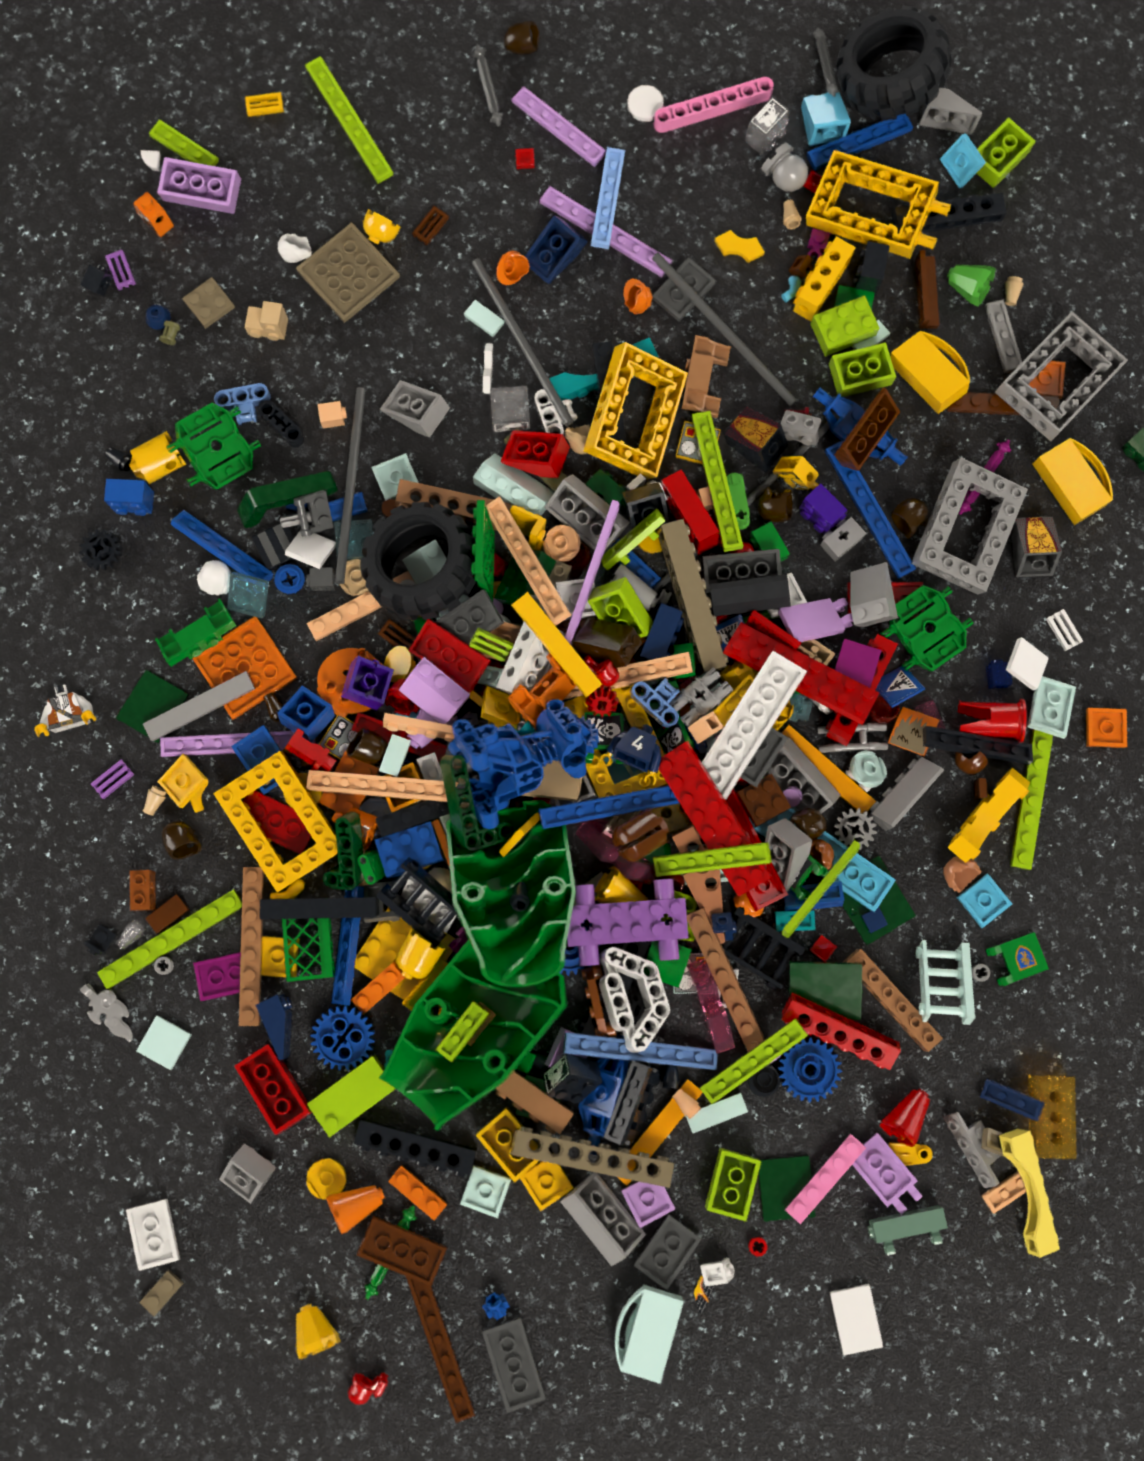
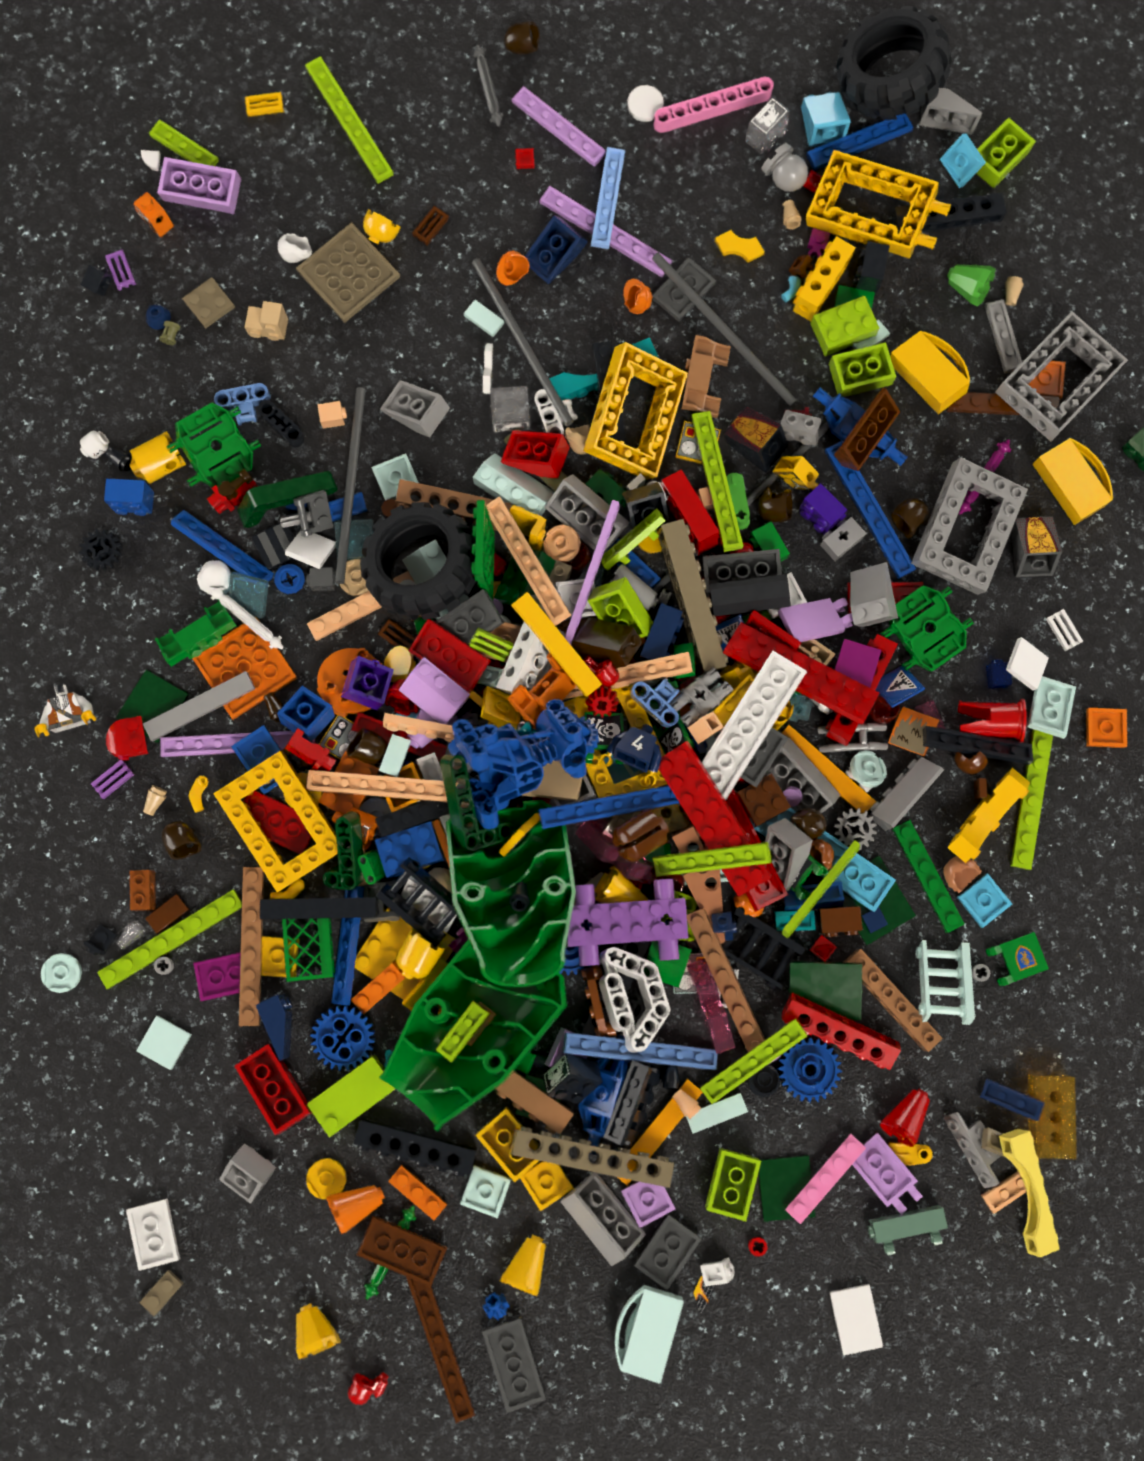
(61, 973): none -> light aqua tile
(94, 444): none -> white head
(107, 1003): light grey piece -> none
(126, 738): none -> red slope
(182, 780): yellow tile -> none
(231, 493): none -> hips
(246, 618): none -> white wheel
(526, 1267): none -> yellow cone
(826, 63): dark grey wheel -> none
(840, 920): none -> reddish brown brick
(926, 291): reddish brown fence -> none
(928, 876): none -> green plate

